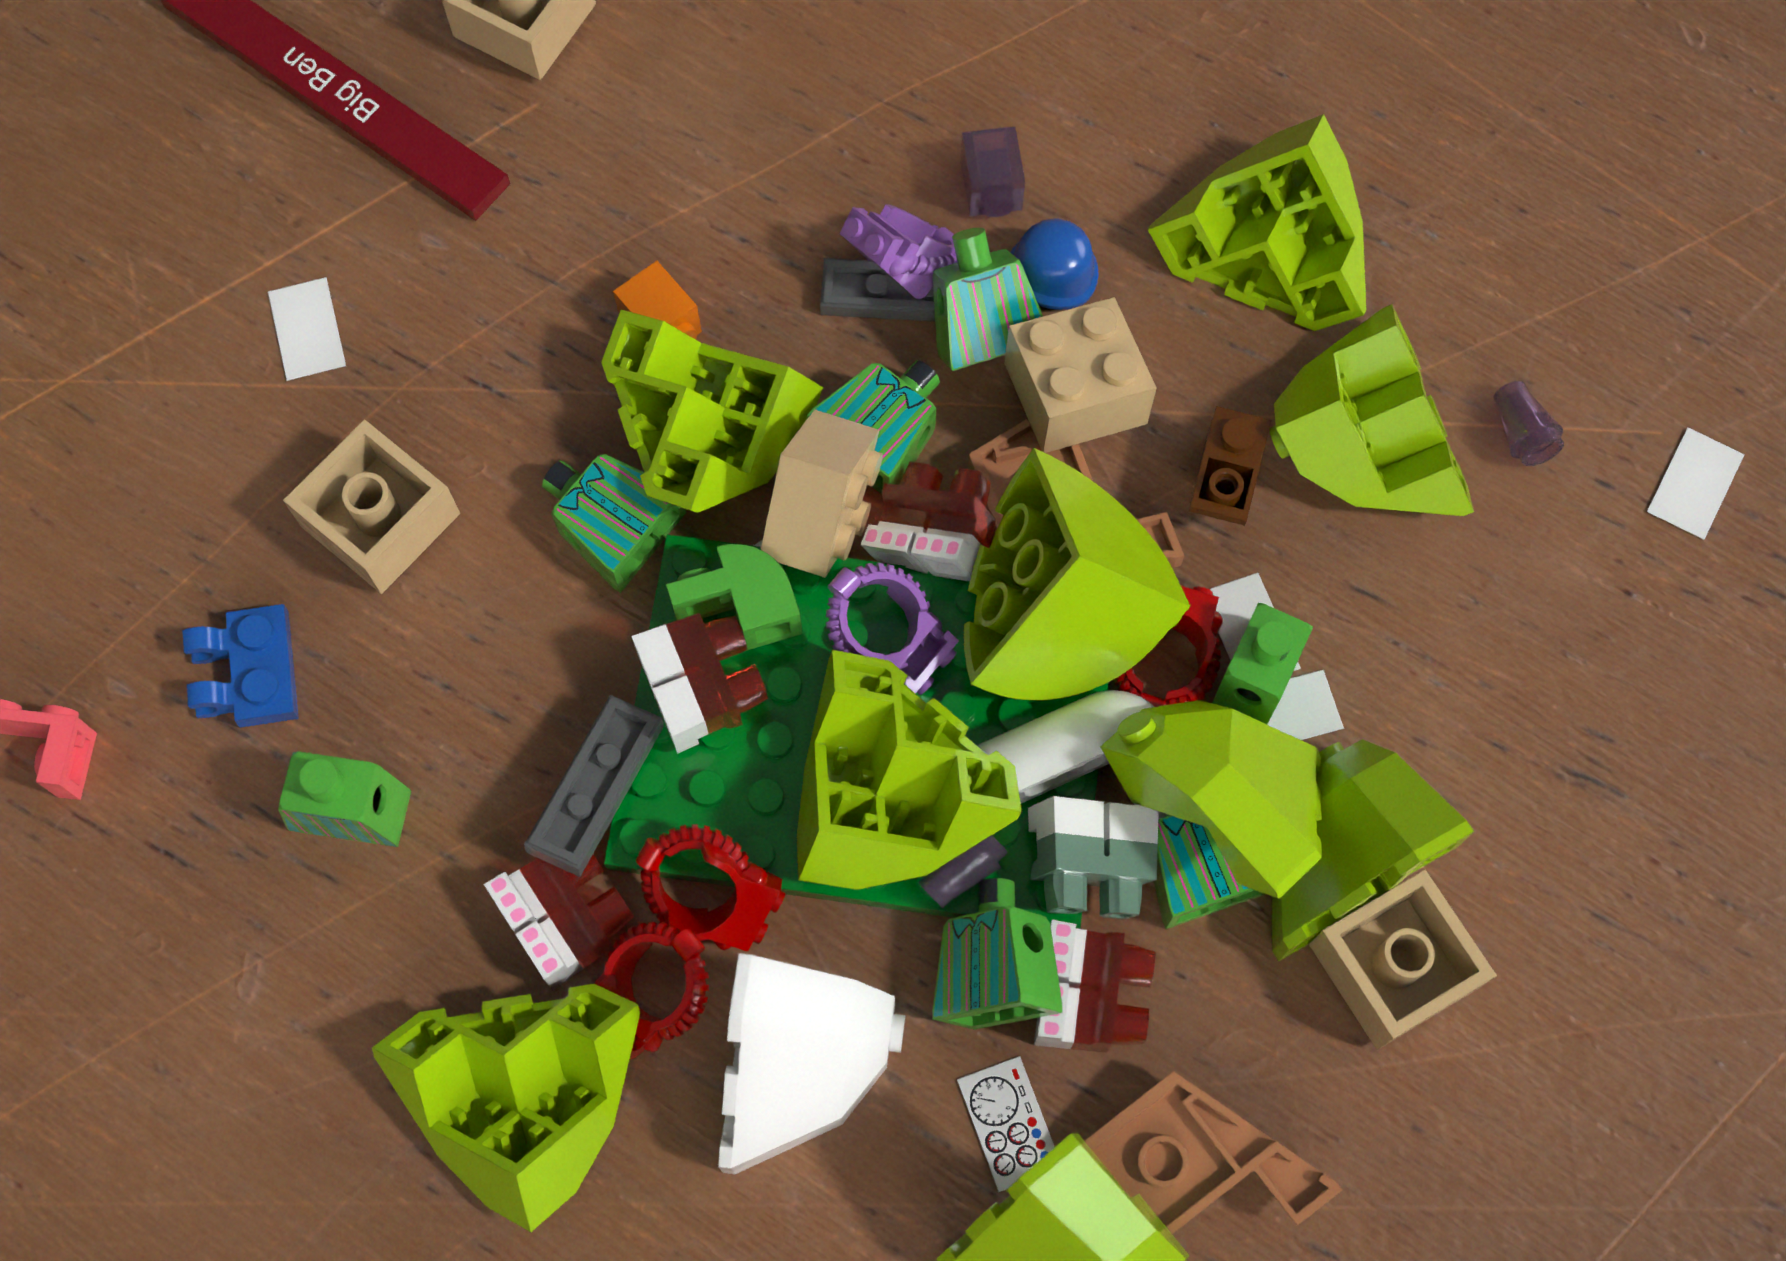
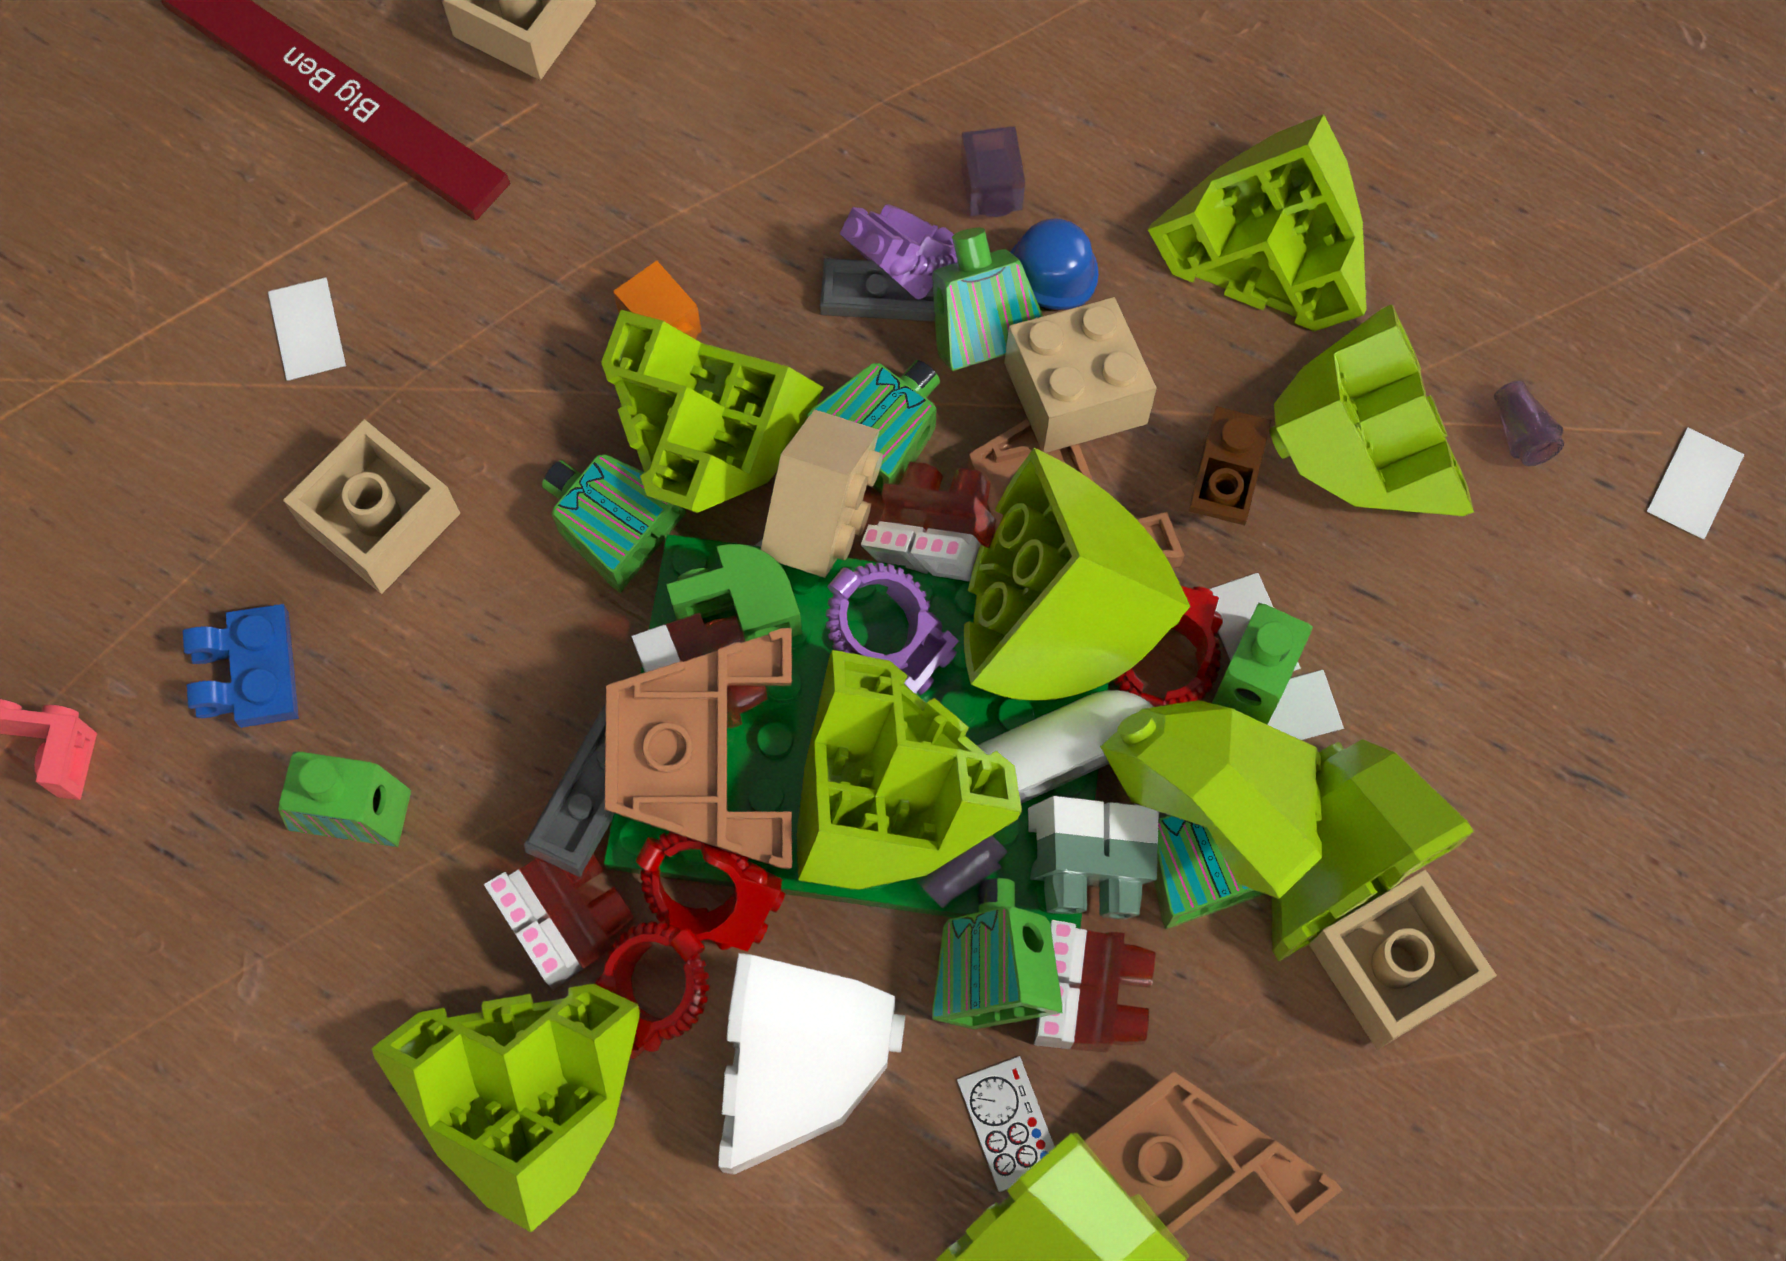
(672, 748): none -> nougat wing

